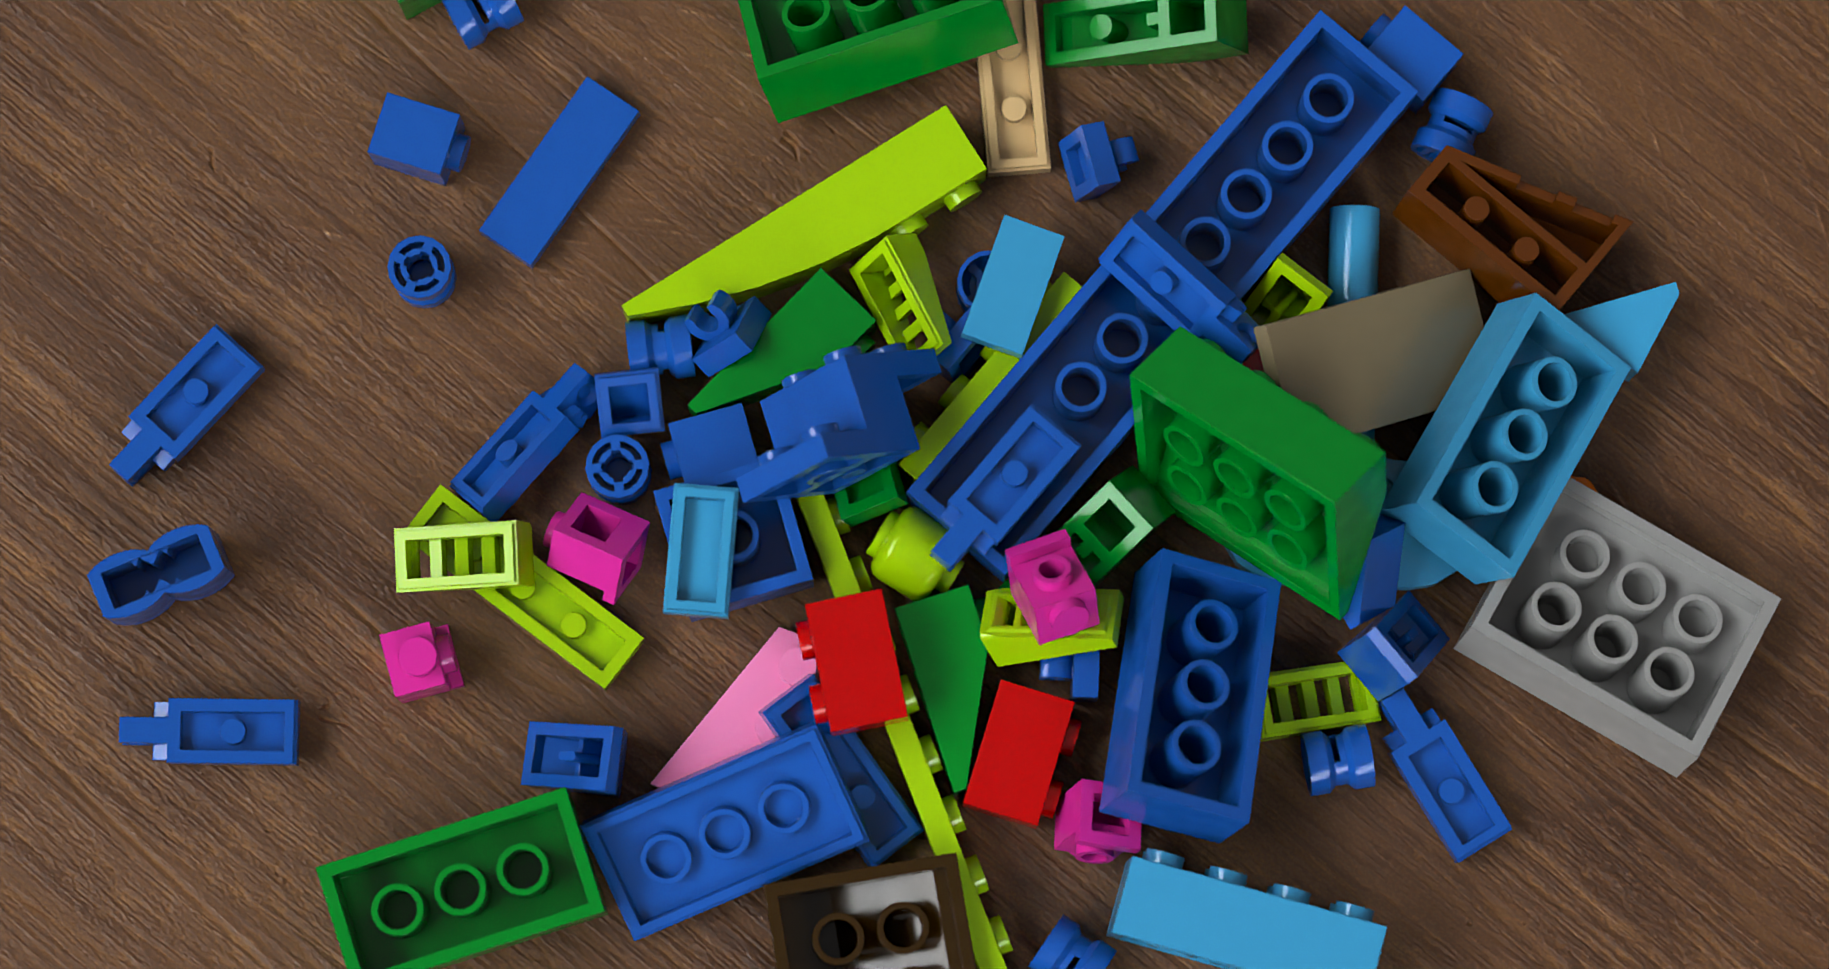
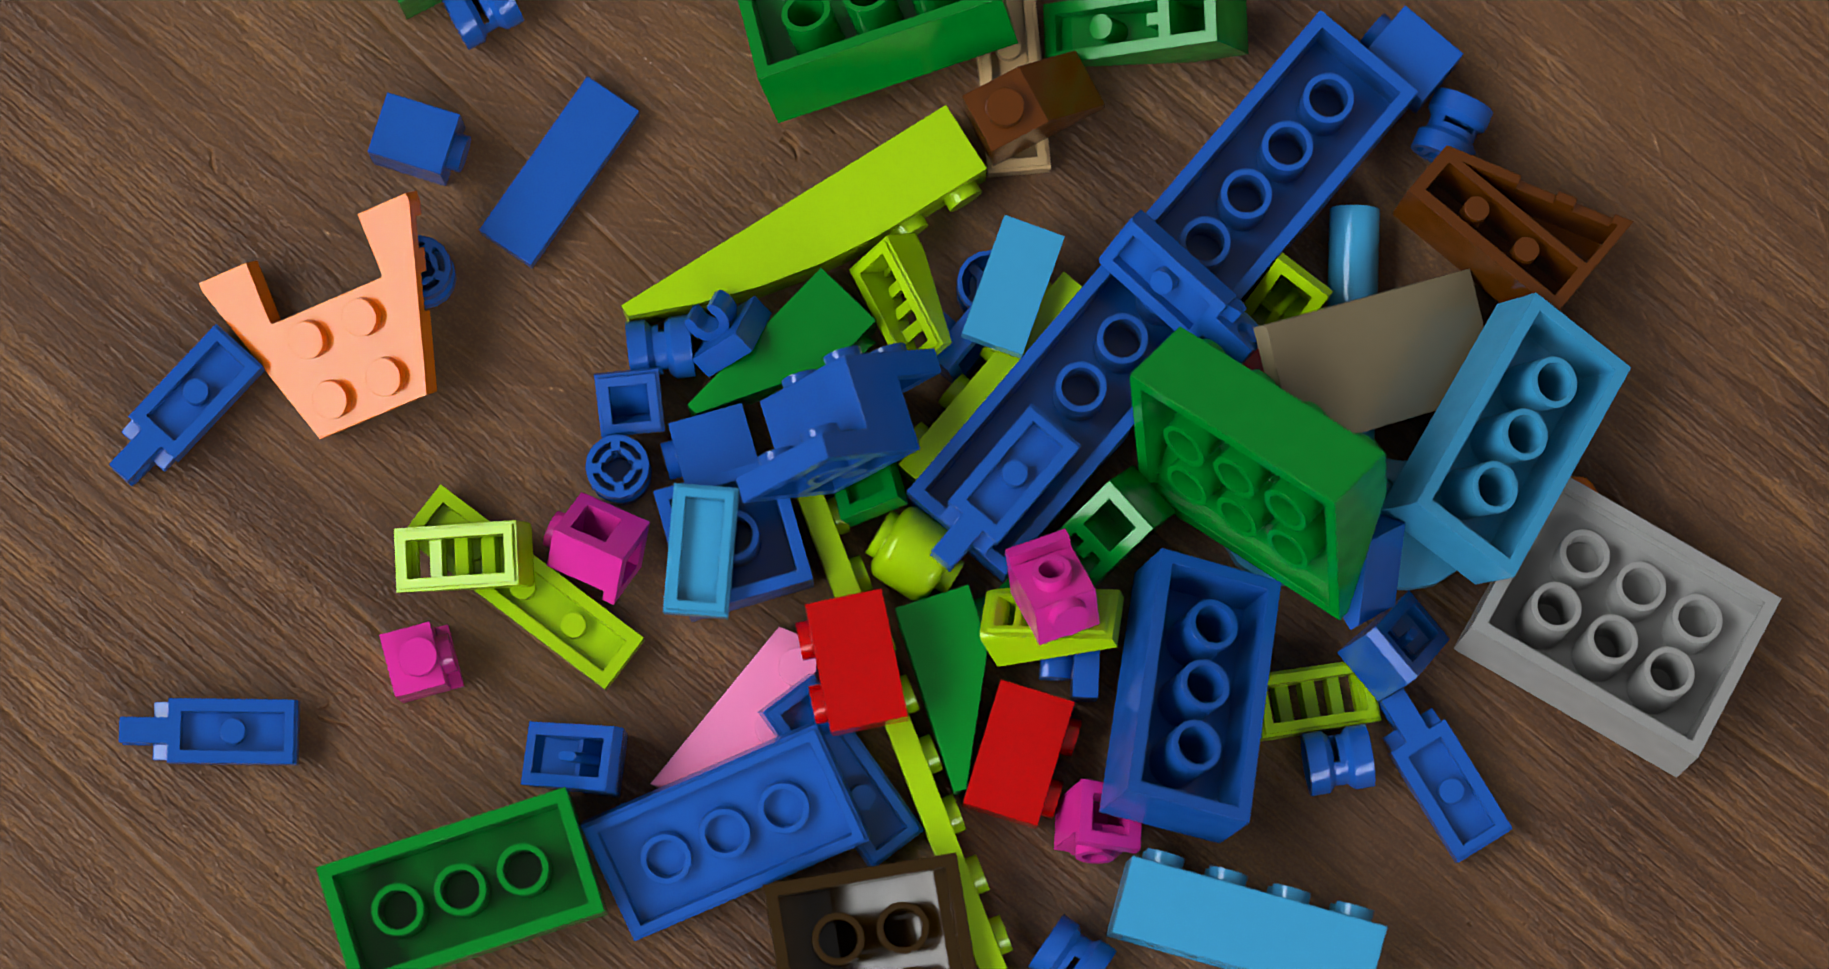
(145, 583): blue brick -> none
(350, 352): none -> wing
(526, 444): blue hinge -> none
(1031, 104): none -> reddish brown slope
(1094, 161): blue tile -> none
(1629, 323): dark azure slope -> none

